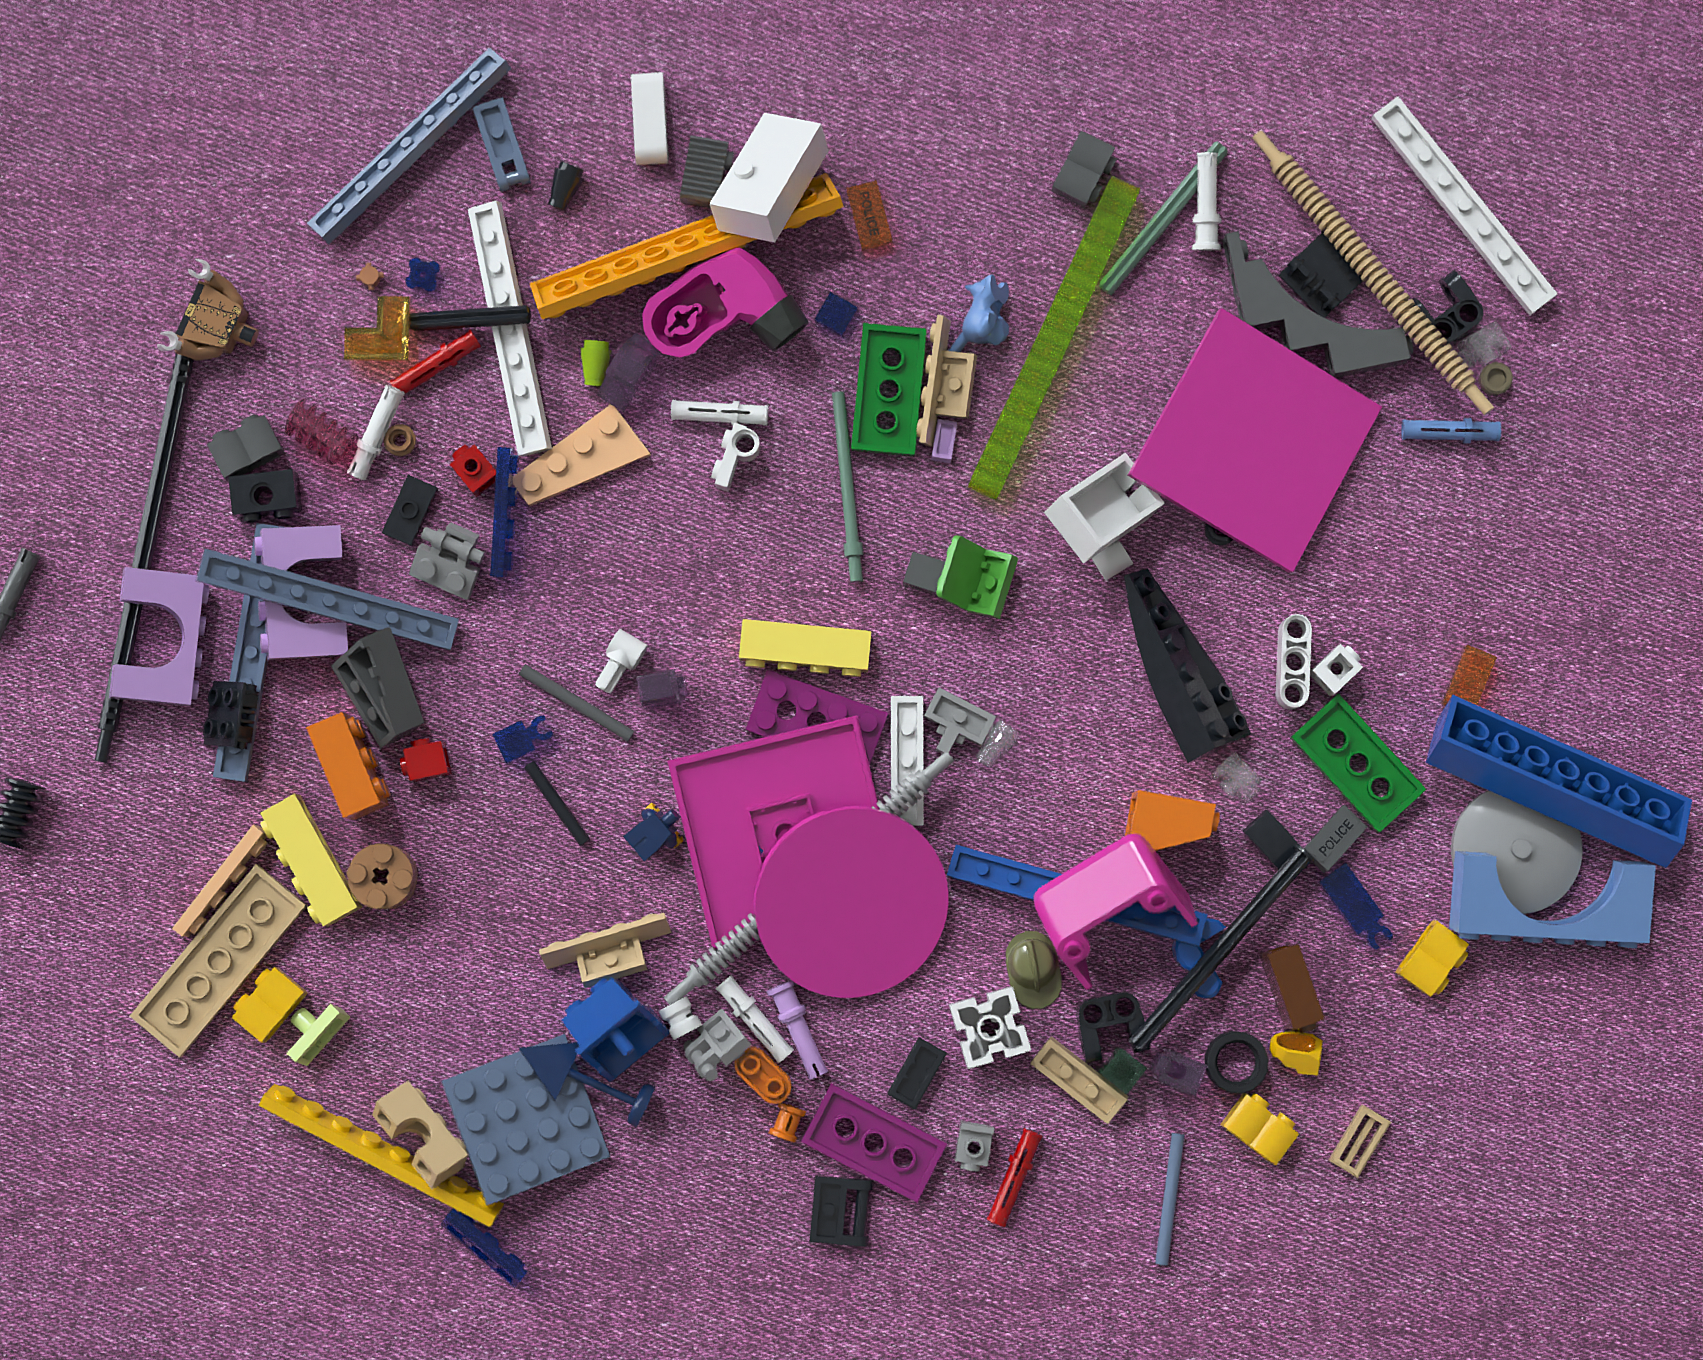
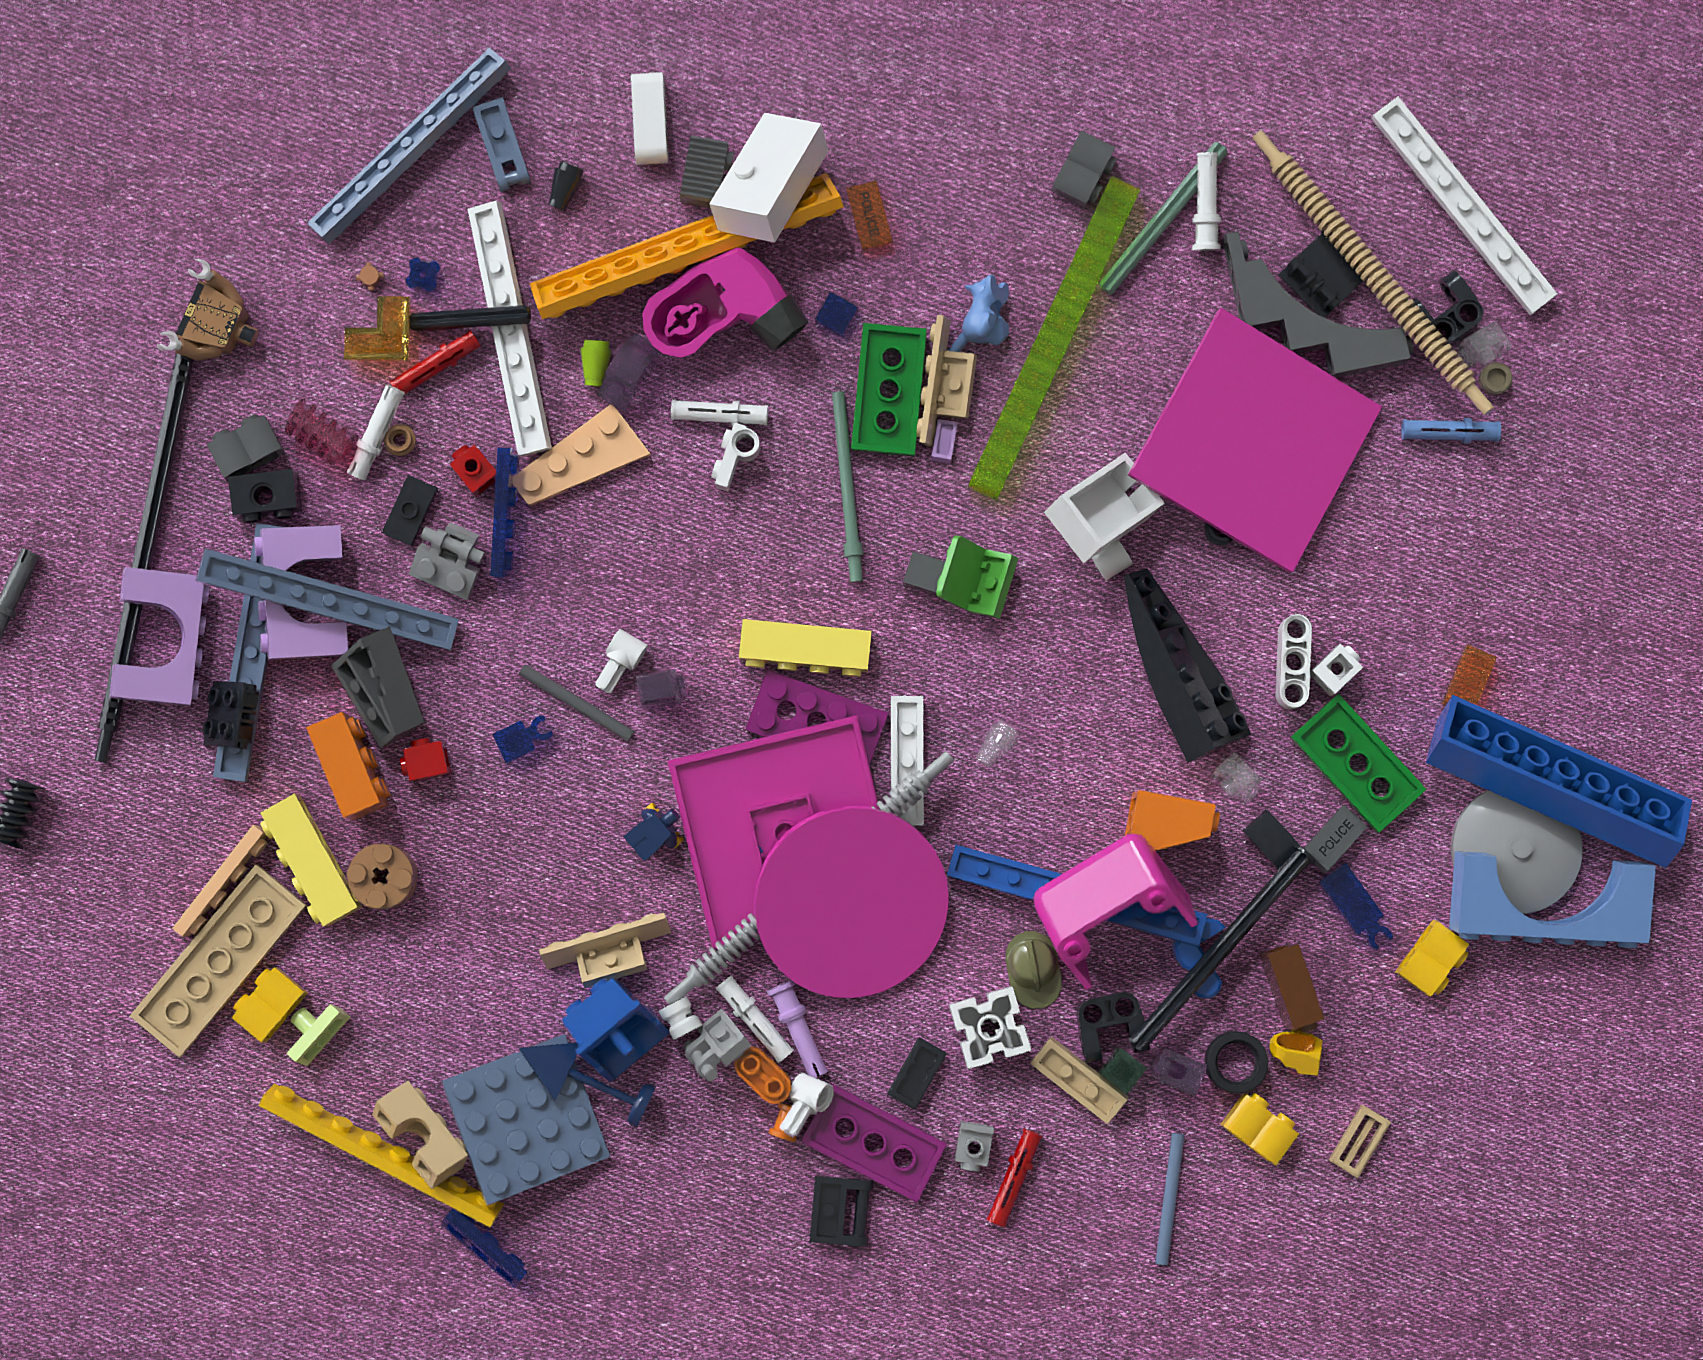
(557, 803): black bar -> none
(809, 1097): none -> white axle
(957, 720): light grey hinge -> none

